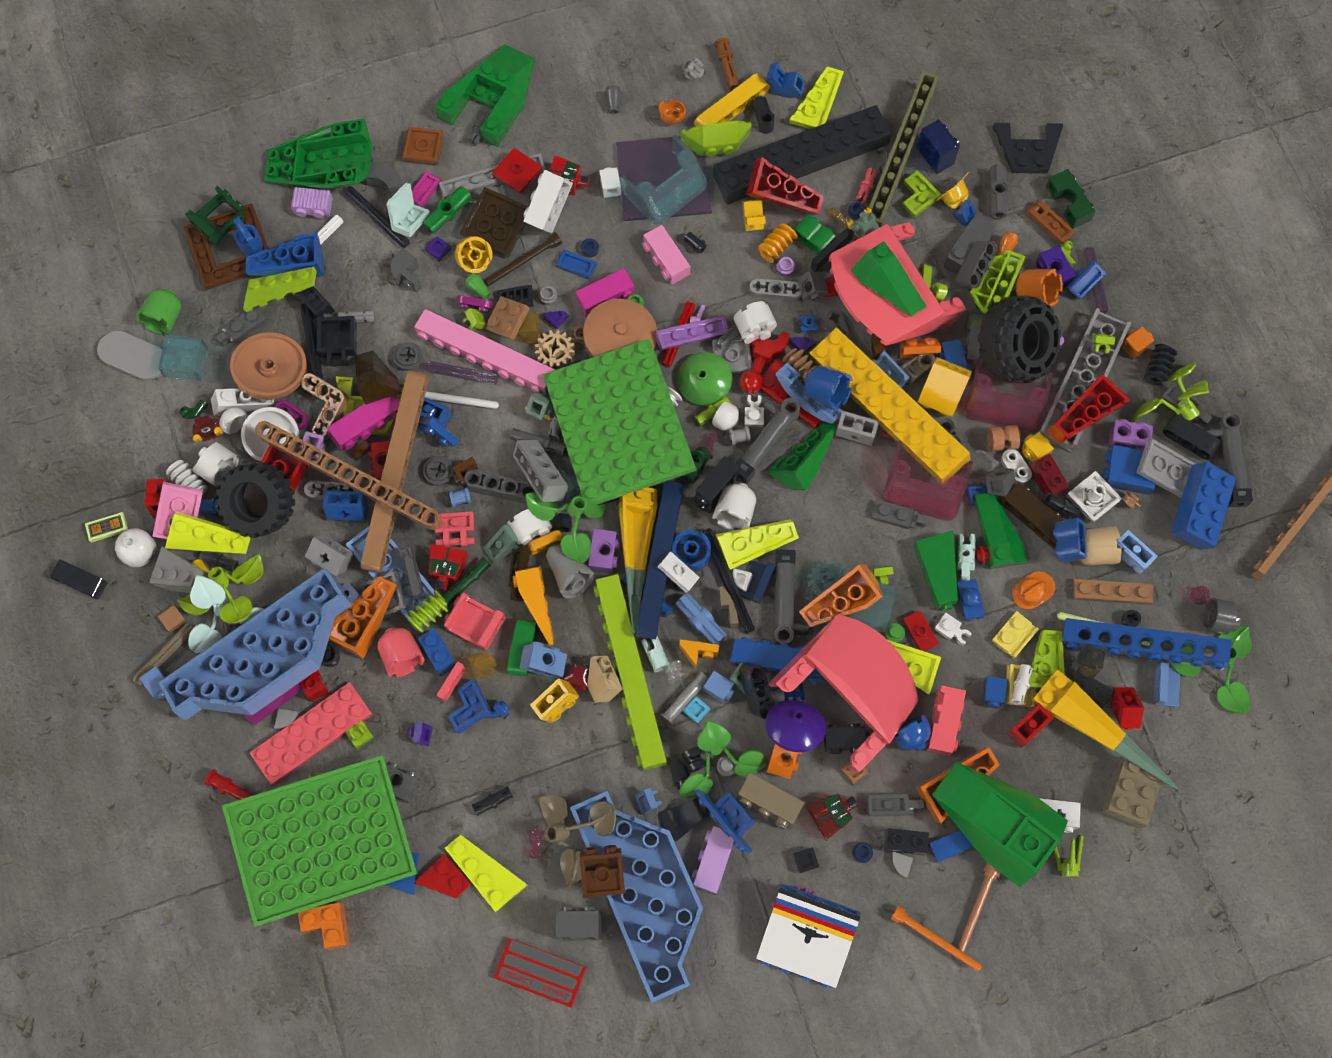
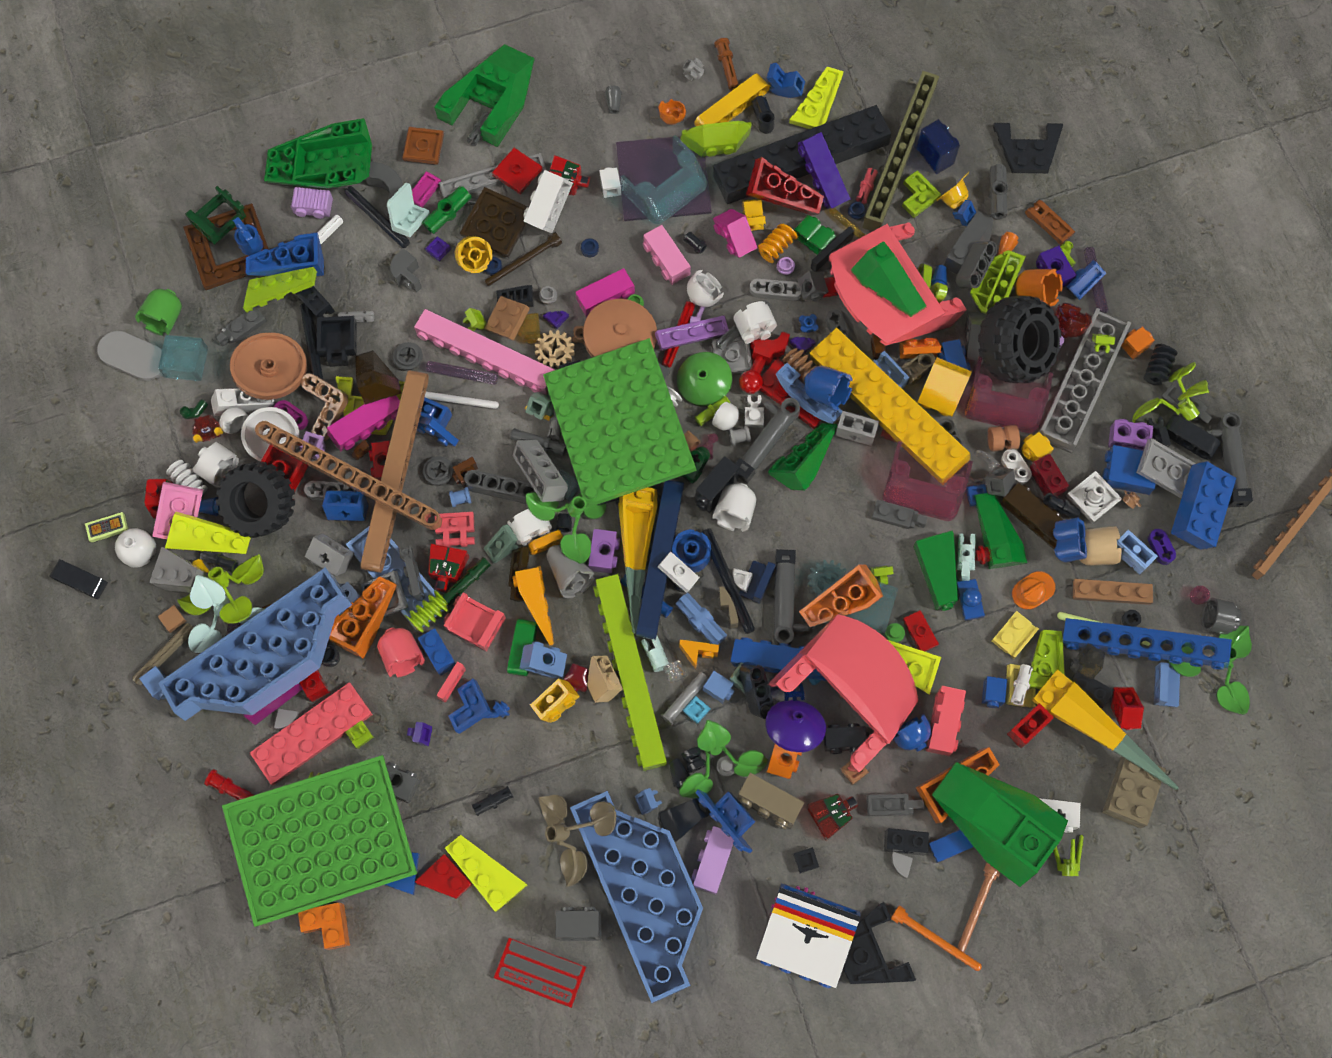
(477, 286): bright green cone -> none
(481, 304): magenta plate -> none
(482, 665): clear yellow brick -> none
(494, 266): none -> dark blue tile
(535, 837): clear pink piece -> none
(576, 264): blue tile -> none
(602, 871): reddish brown plate -> none
(692, 440): none -> medium nougat hose
(704, 289): none -> white cylinder
(737, 232): none -> dark pink brick
(752, 542): neon yellow wing -> none
(823, 170): none -> dark purple brick
(862, 852): dark blue plate -> none
(865, 224): sand green piece -> none
(865, 960): none -> black wing
(939, 275): none -> blue cone
(949, 627): white plate -> none
(1065, 185): dark green arch -> none
(1071, 320): none -> clear red cylinder
(1091, 406): red wedge -> none
(1161, 434): none -> black plate
(1161, 546): none -> dark purple beam

